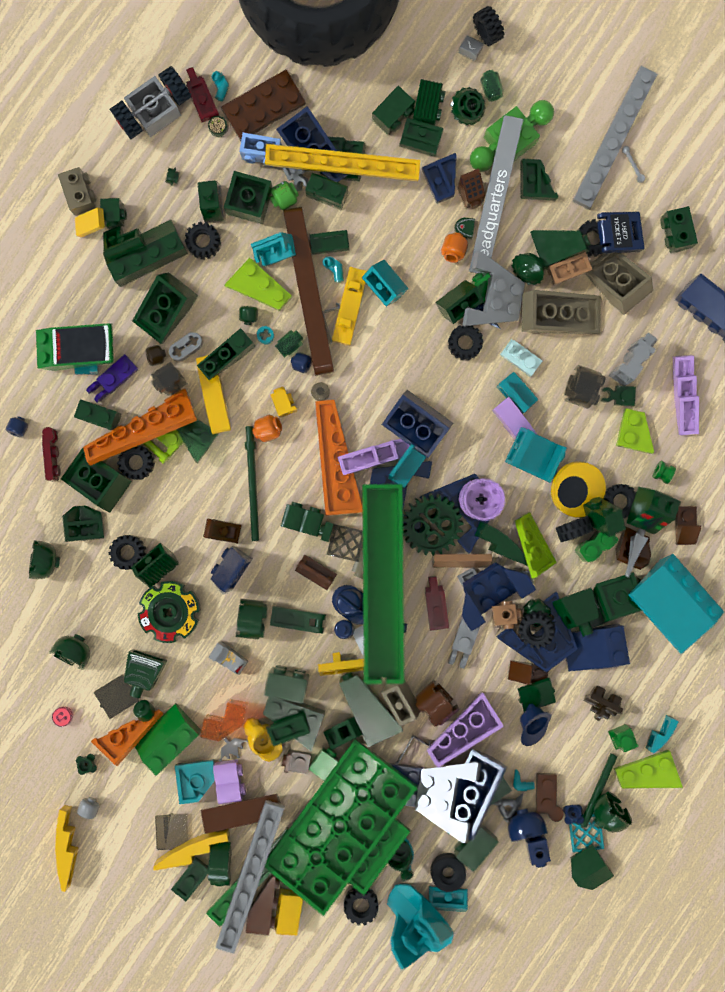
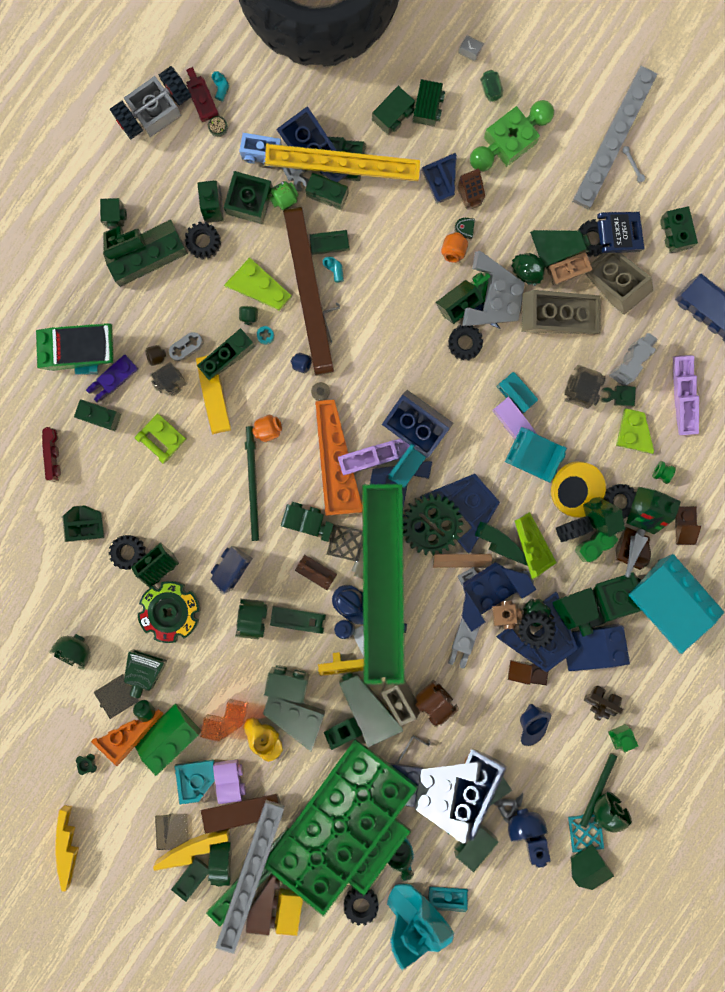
(17, 426): dark blue piece -> none
(42, 560): dark green cylinder -> none
(62, 716): tile -> none
(77, 191): dark tan brick -> none
(88, 808): light grey piece -> none
(89, 222): yellow tile -> none
(96, 482): dark green slope -> none
(144, 470): black tyre -> none
(164, 306): dark green slope -> none
(167, 417): orange wing -> none
(172, 176): dark green plate -> none
(197, 438): clear green wing -> none
(222, 530): reddish brown slope -> none
(228, 658): light grey leg -> none
(231, 747): light grey piece -> none
(263, 104): reddish brown plate -> none
(274, 248): teal hinge -> none
(282, 402): yellow brick -> none
(288, 729): dark green plate -> none
(289, 343): clear green brick -> none
(296, 761): bracket -> none
(324, 763): brick -> none
(349, 307): yellow hinge -> none
(385, 282): teal brick -> none
(421, 137): dark green plate -> none
(436, 605): dark red hinge -> none
(451, 883): black tyre -> none
(465, 731): lavender wedge -> none
(468, 106): dark green piece -> none
(488, 26): black tyre -> none
(488, 508): lavender wheel -> none
(497, 187): light grey tile -> none
(521, 357): light aqua plate -> none
(521, 786): teal animal -> none
(535, 181): dark green wing -> none
(537, 693): dark green piece -> none
(546, 796): reddish brown hinge -> none
(576, 809): dark blue plate -> none
(650, 772): lime wing -> none
(659, 739): teal slope -> none

